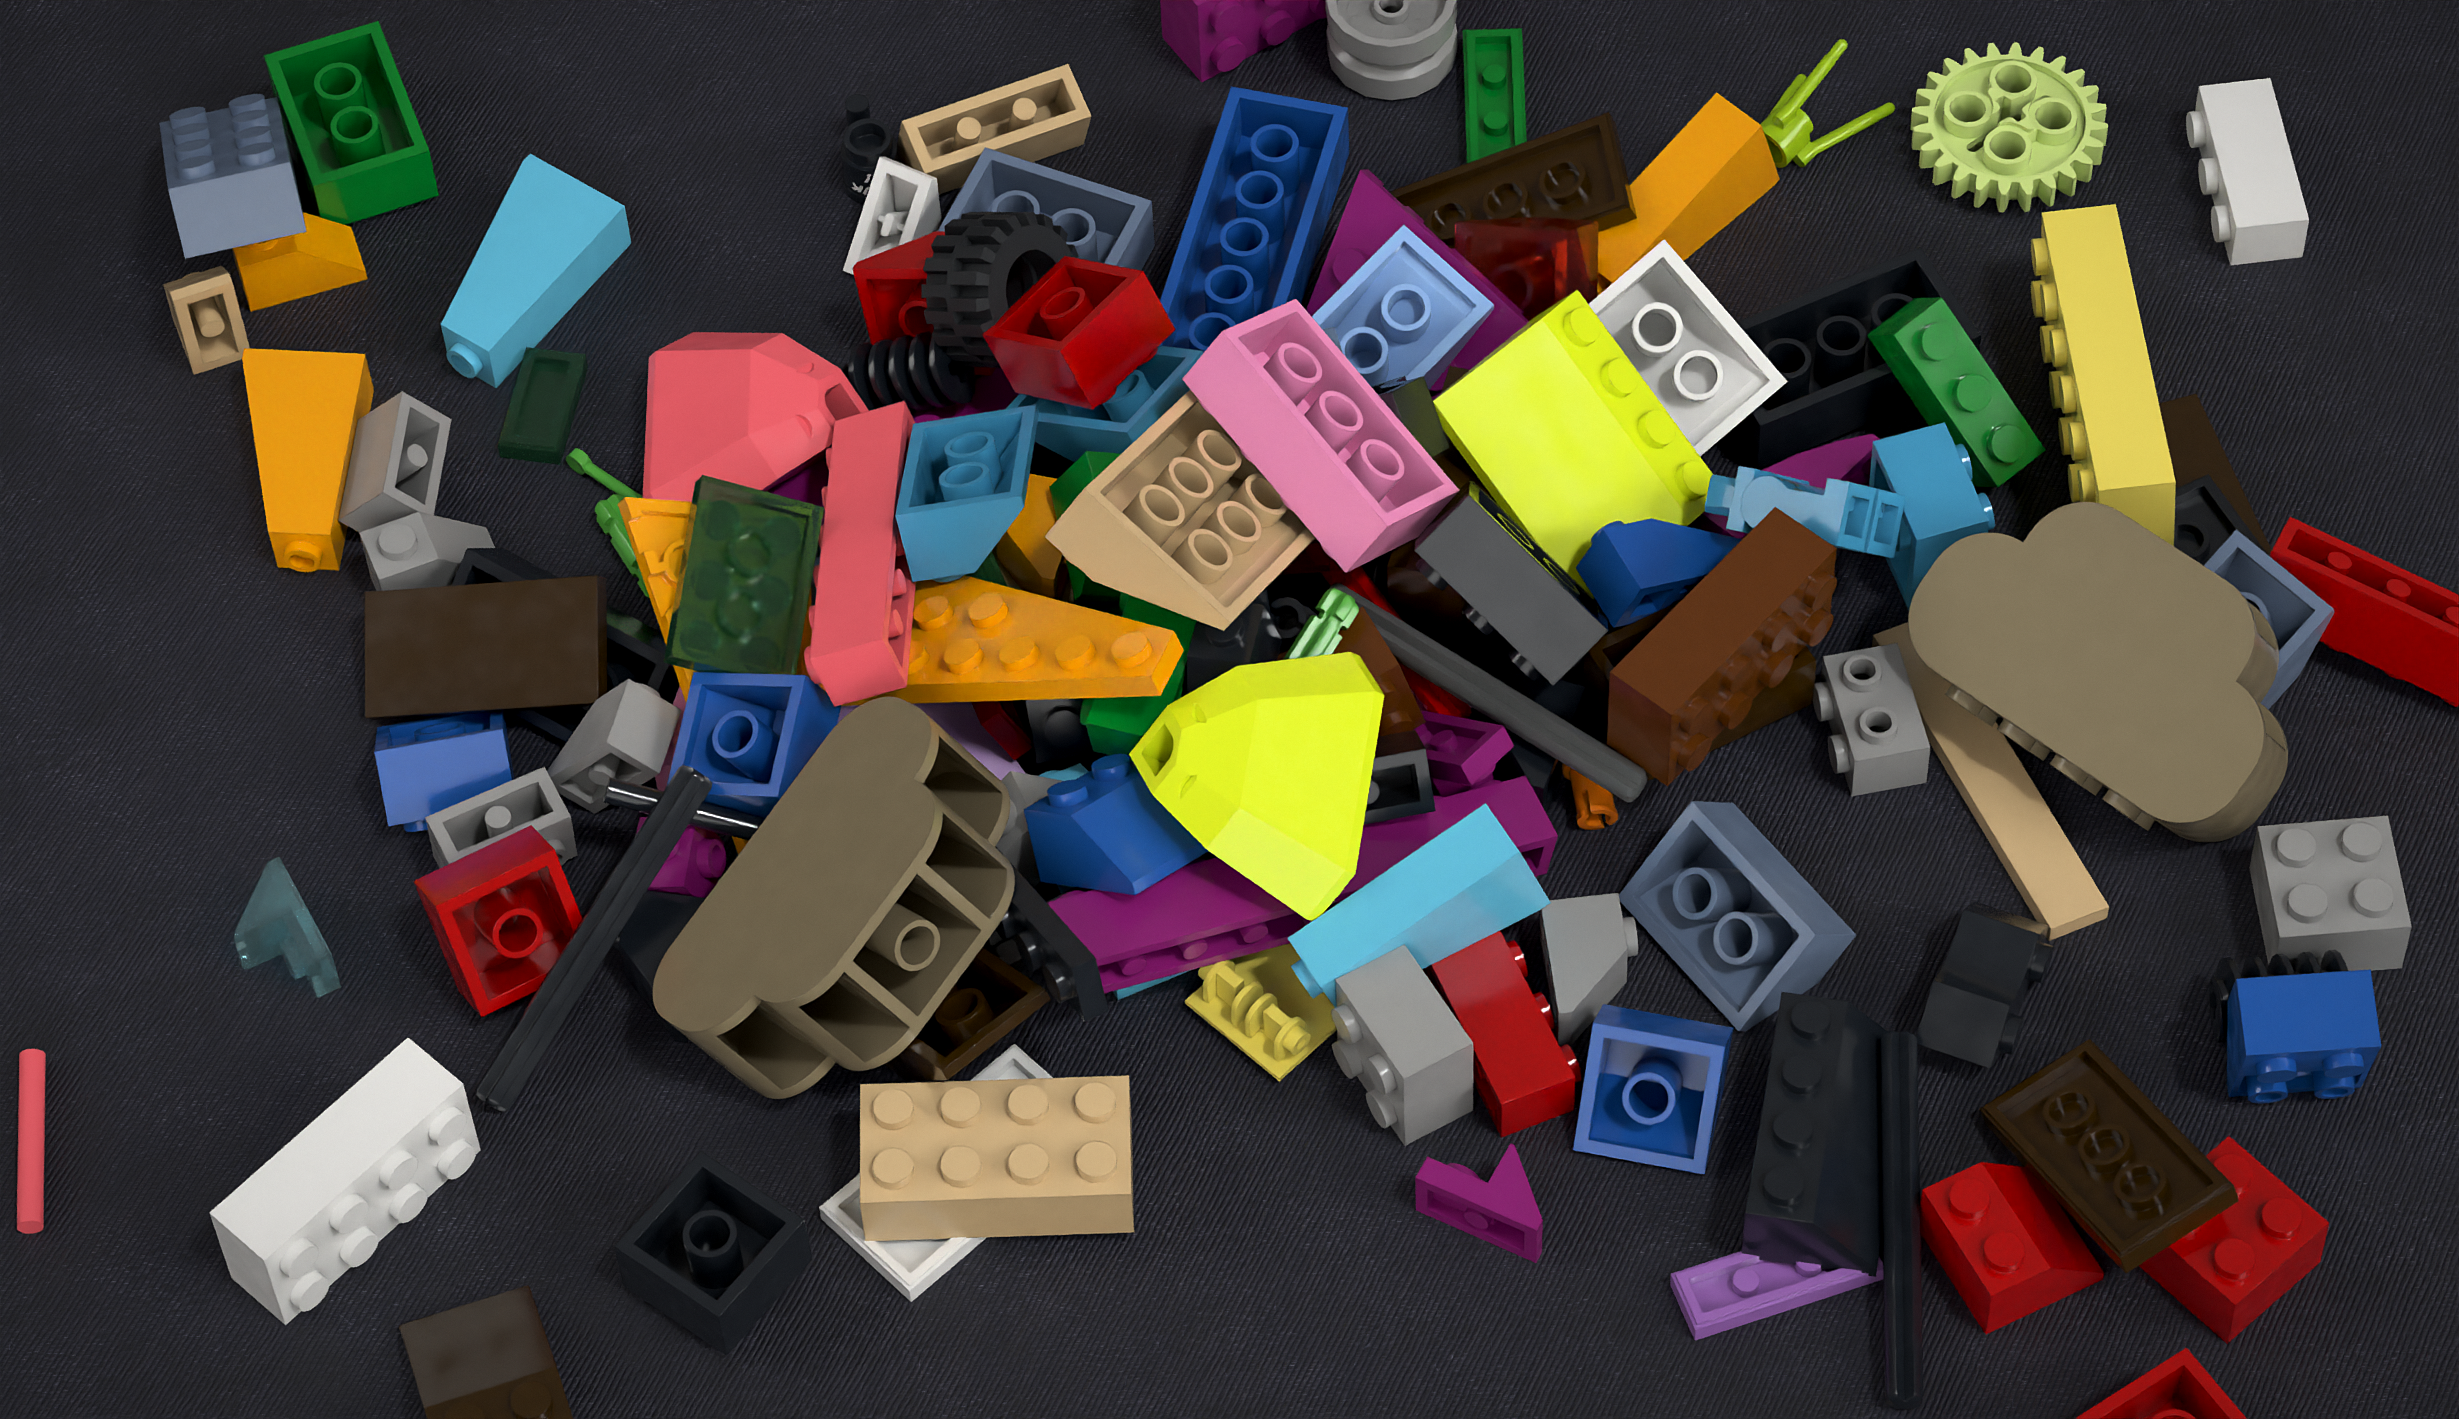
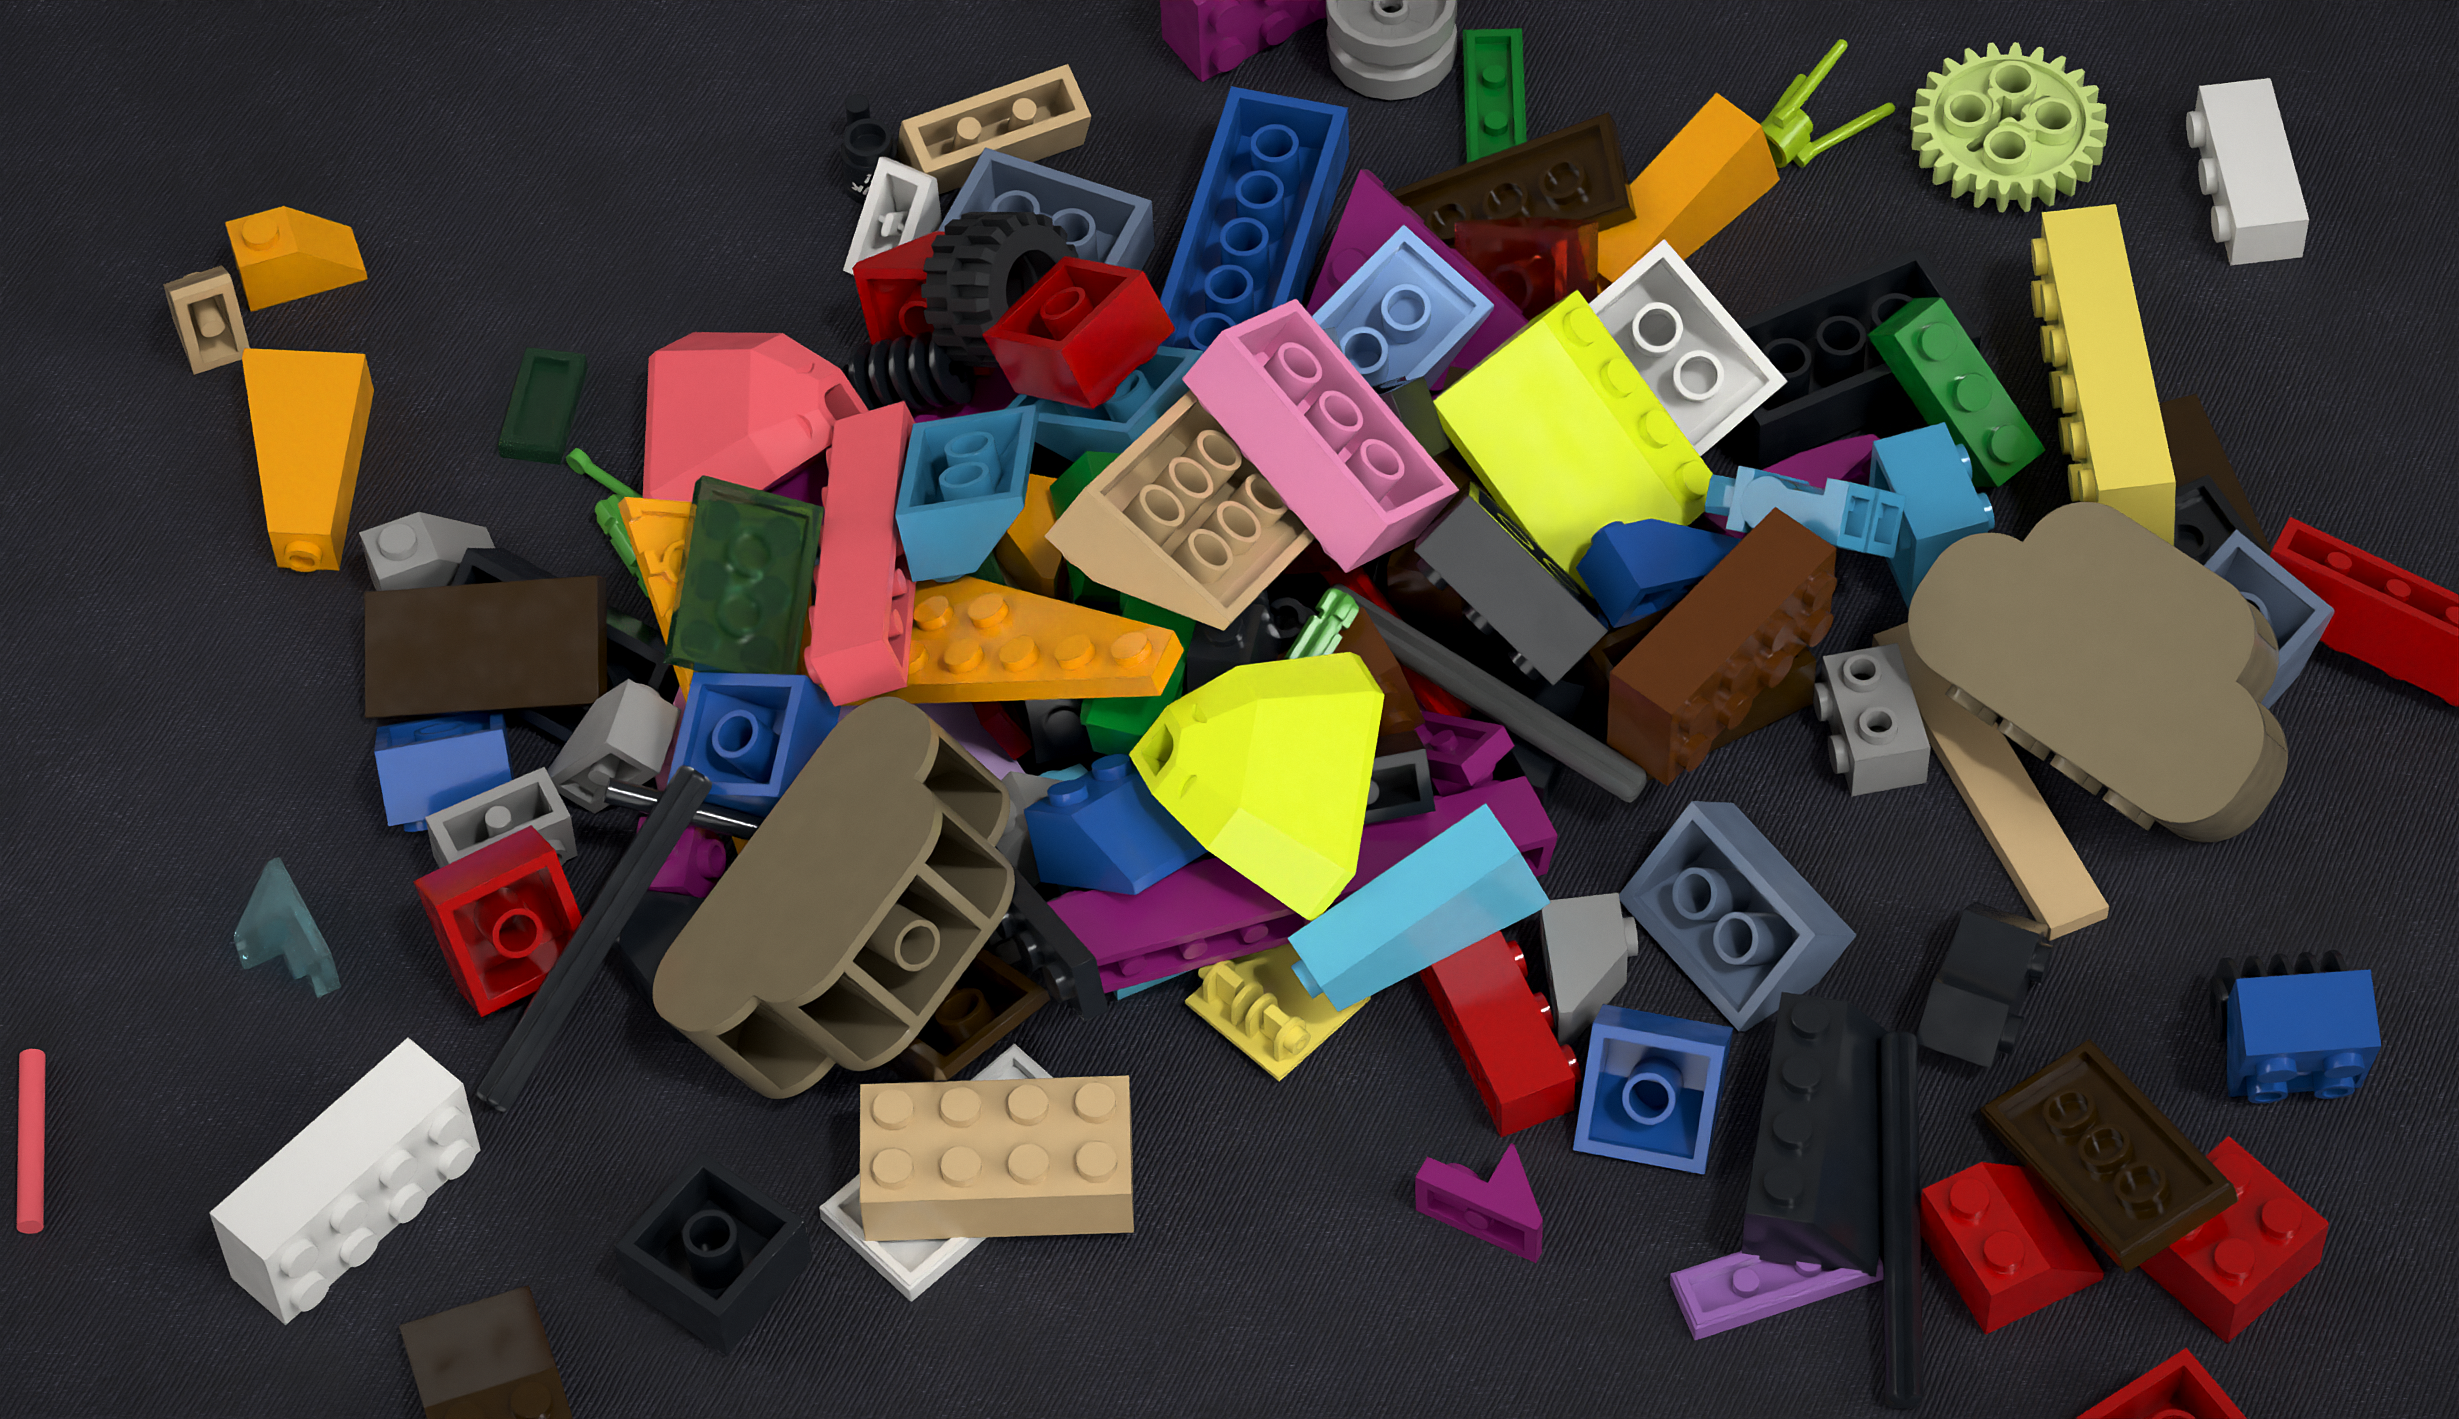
(231, 175): sand blue brick -> none
(352, 125): green brick -> none
(394, 463): light grey brick -> none
(531, 269): medium azure slope -> none
(1403, 1046): light grey brick -> none
(1590, 801): orange pin -> none
(2331, 890): light grey brick -> none

